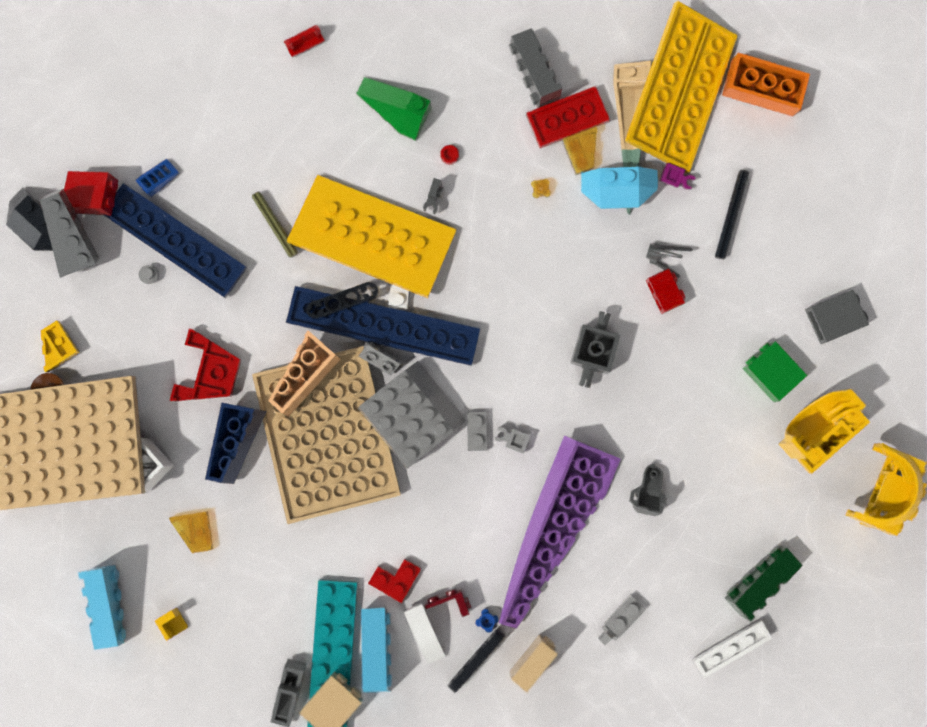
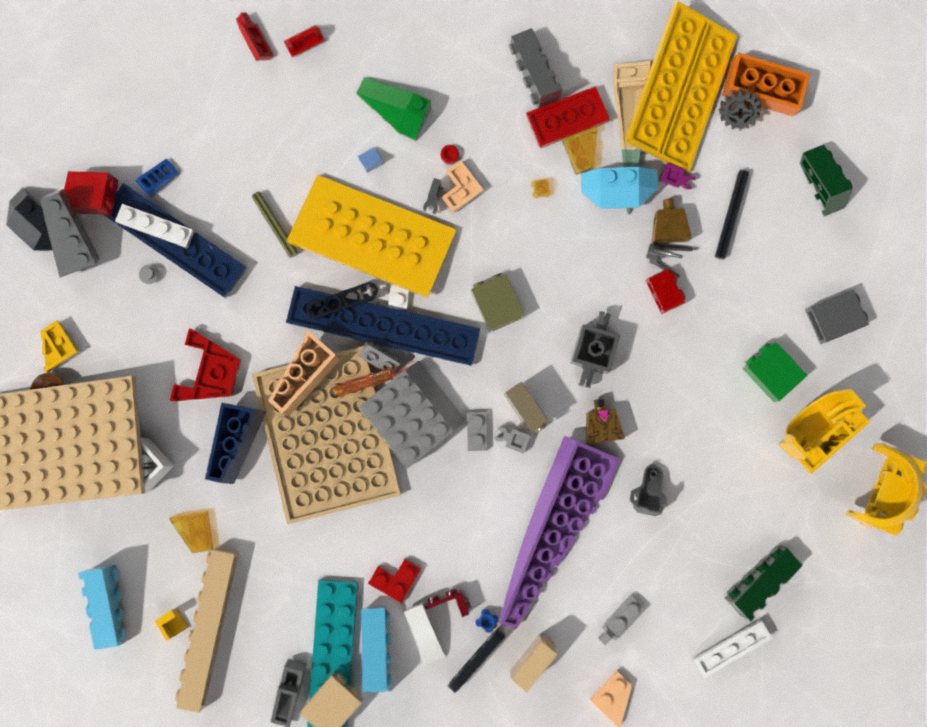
(155, 226): none -> white plate
(207, 630): none -> tan brick
(254, 38): none -> red hinge
(364, 382): none -> clear orange pin
(370, 159): none -> medium blue slope
(465, 190): none -> light nougat plate
(497, 302): none -> olive brick
(526, 408): none -> dark tan brick
(602, 424): none -> pearl gold torso
(613, 697): none -> light nougat wing
(670, 224): none -> pearl gold torso
(730, 109): none -> dark grey gear
(827, 178): none -> dark green wedge

